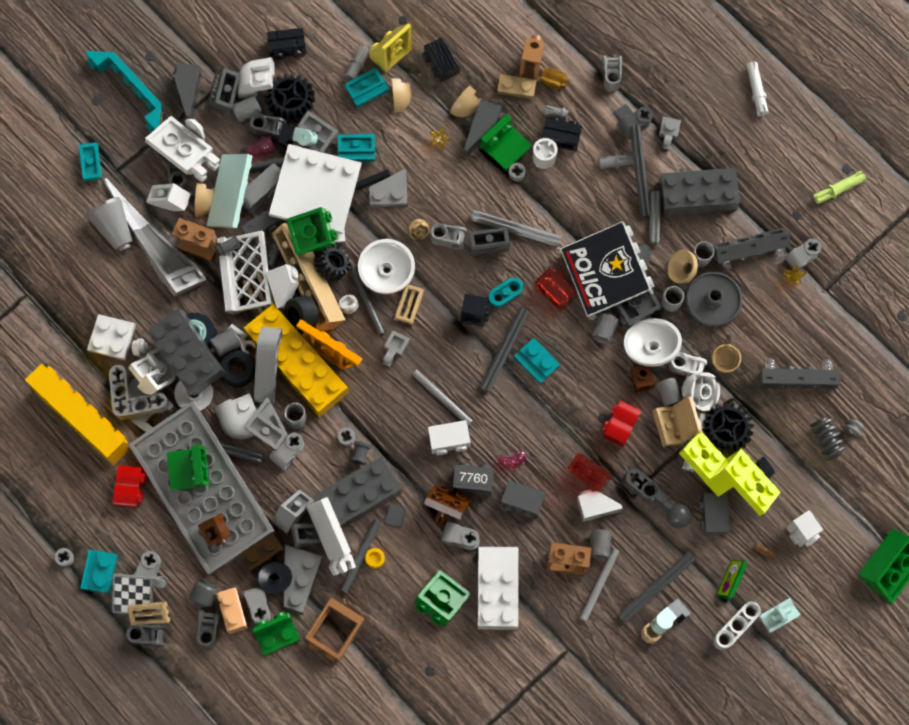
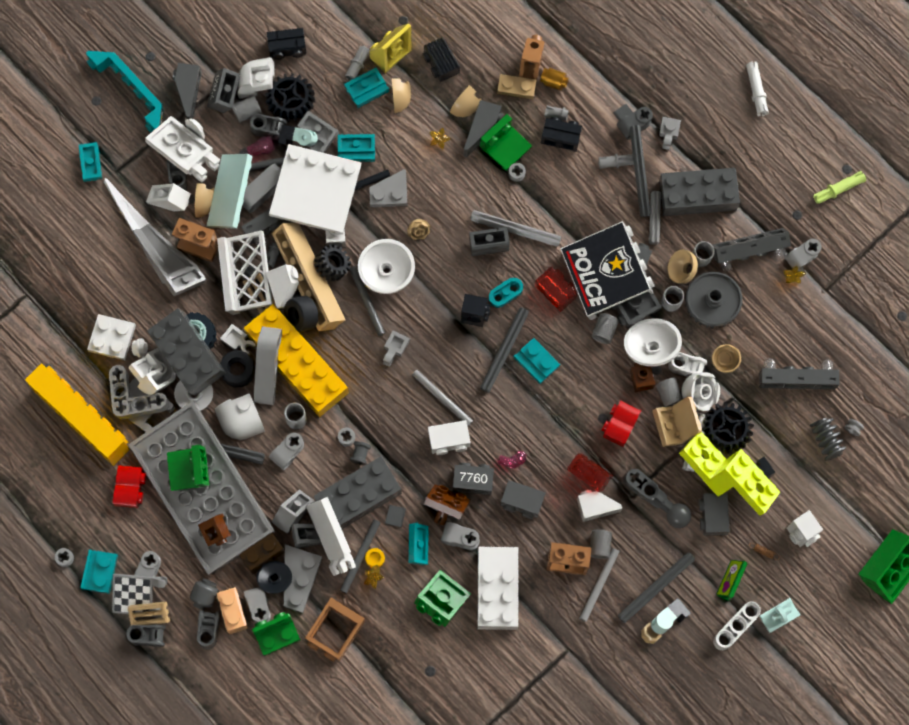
(112, 223): light grey cone -> none
(225, 342): light grey piece -> none
(227, 246): dark grey pin -> none
(267, 425): light grey wing -> none
(312, 231): green plate -> none
(327, 348): light orange wing -> none
(348, 304): white tile -> none
(373, 575): none -> clear yellow plant
(404, 319): tan tile -> none
(418, 544): none -> teal plate
(450, 234): light grey piece -> none
(544, 153): white piece -> none
(612, 70): light grey piece -> none

